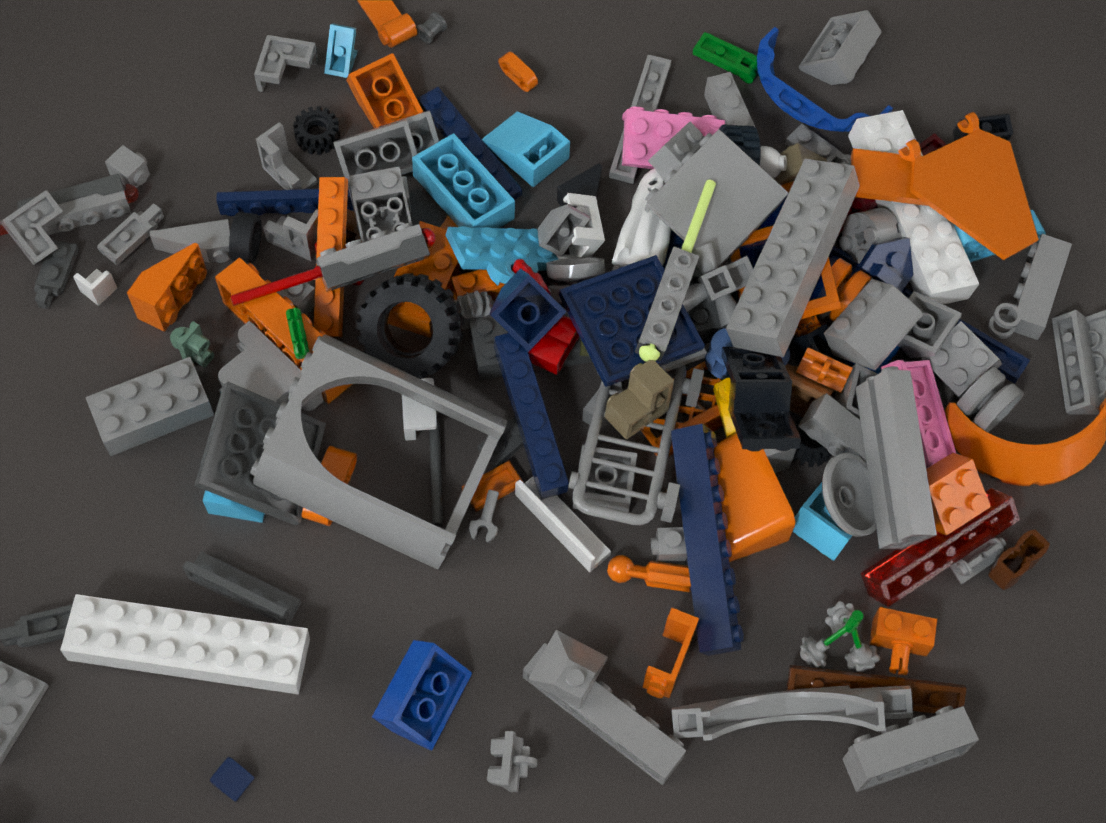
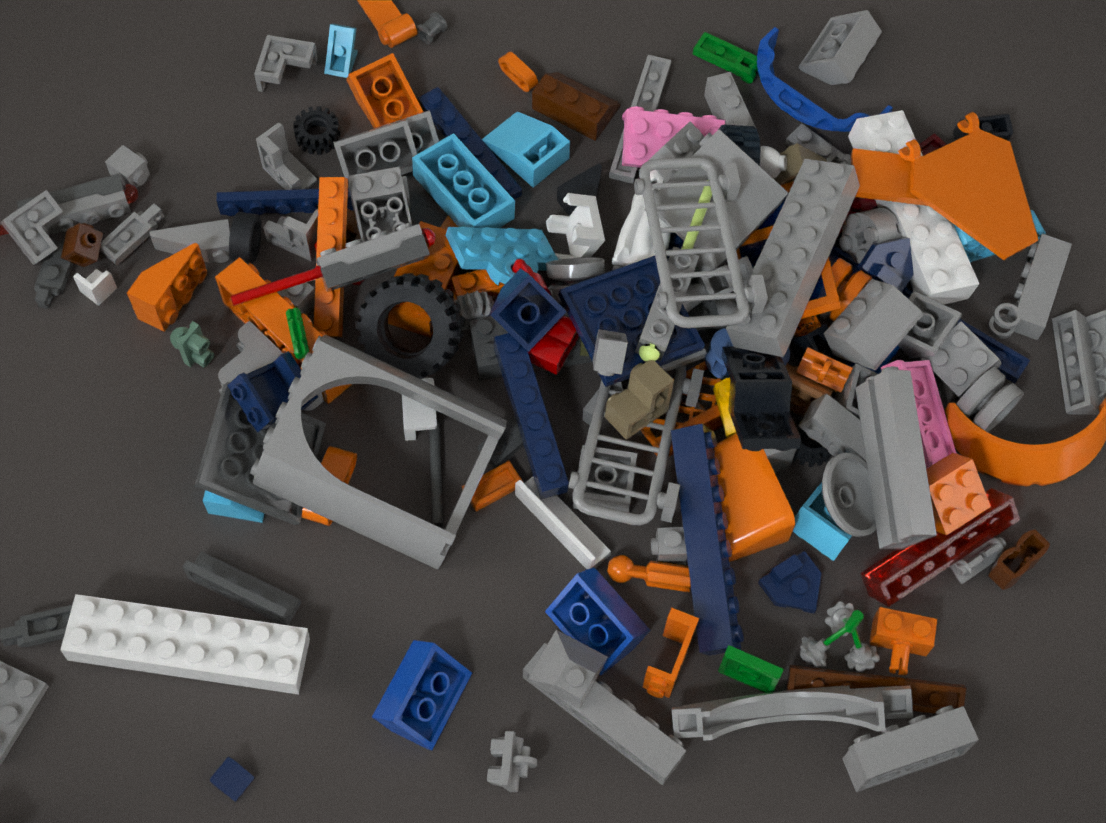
(82, 244): none -> reddish brown brick
(149, 406): light grey brick -> none
(265, 389): none -> dark blue panel
(486, 518): light grey bar -> none
(557, 228): light grey slope -> none
(573, 104): none -> reddish brown slope
(597, 617): none -> blue slope
(609, 352): none -> light grey brick
(729, 184): none -> light grey bar
(750, 670): none -> green tile
(793, 583): none -> dark blue plate

